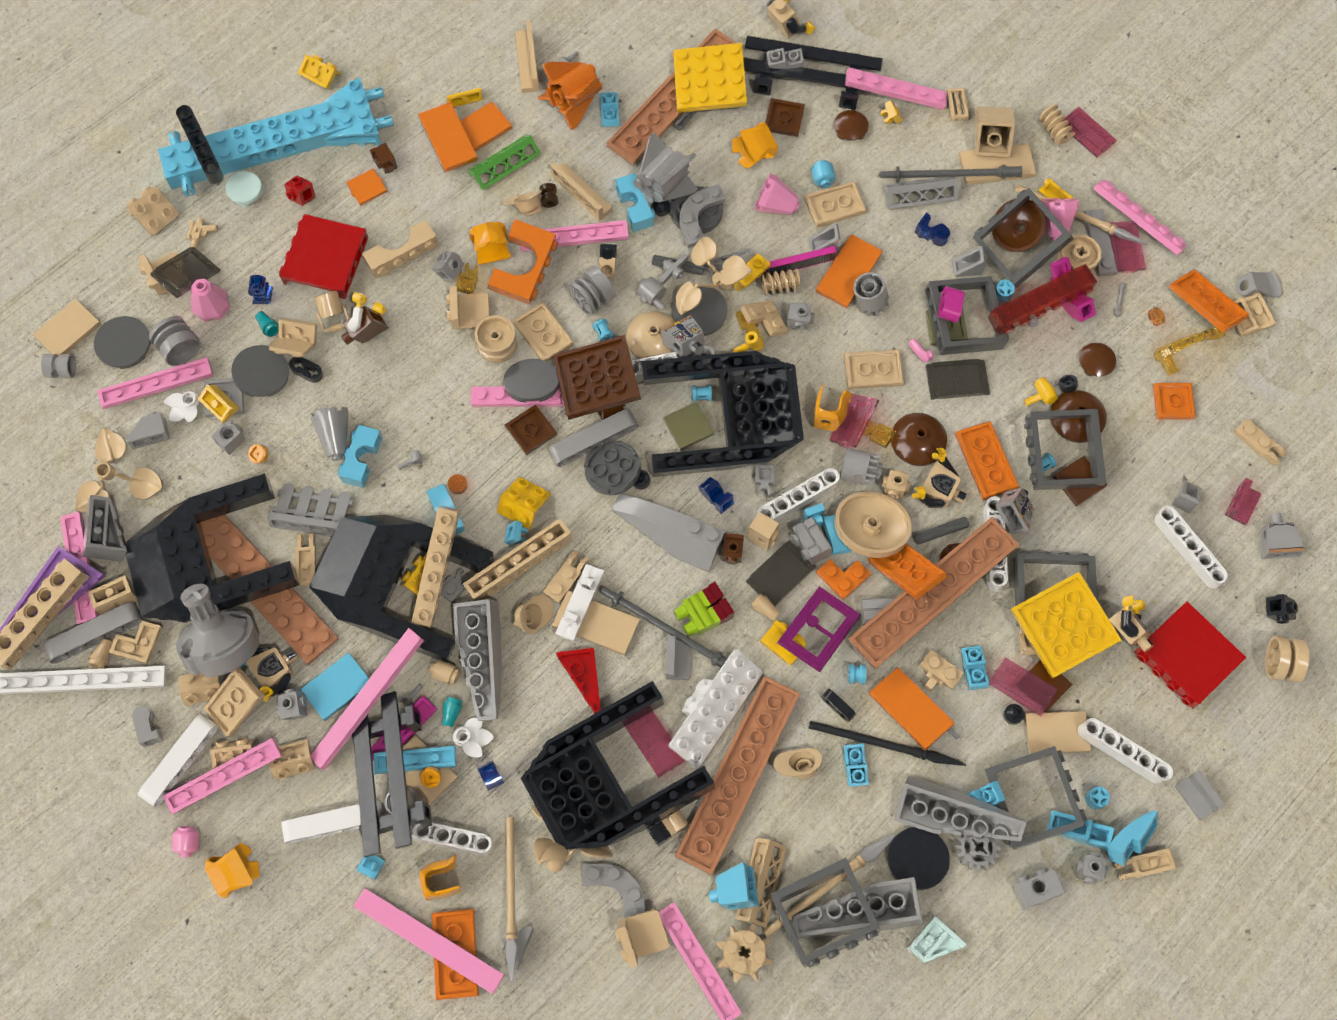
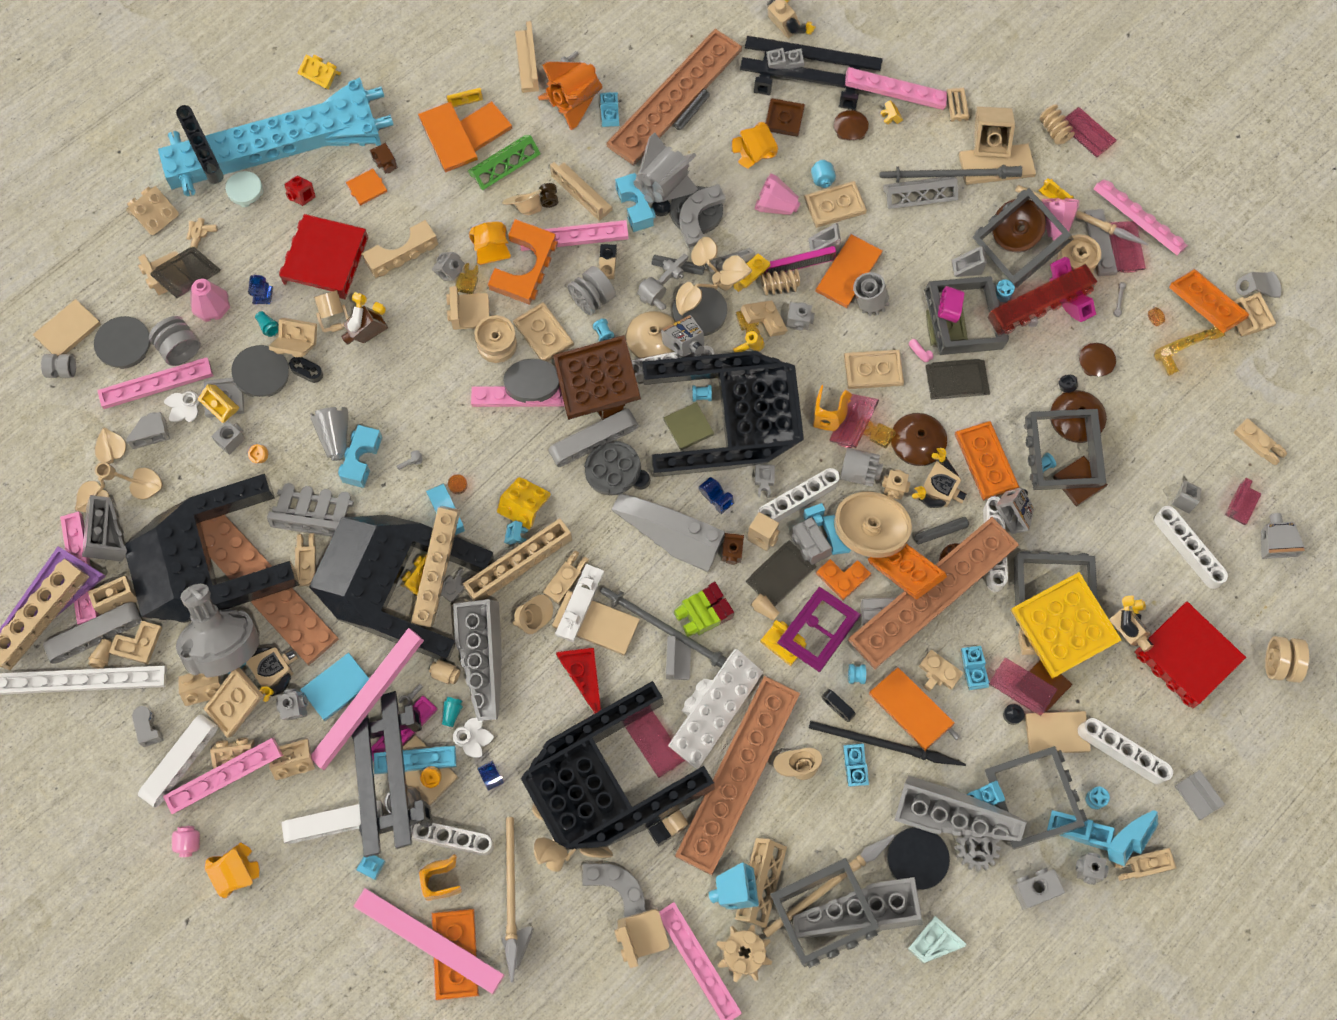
(530, 429): reddish brown tile -> none
(709, 77): yellow plate -> none
(938, 233): clear blue leg -> none
(1045, 392): yellow piece -> none
(1174, 401): orange tile -> none
(1281, 608): black brick -> none

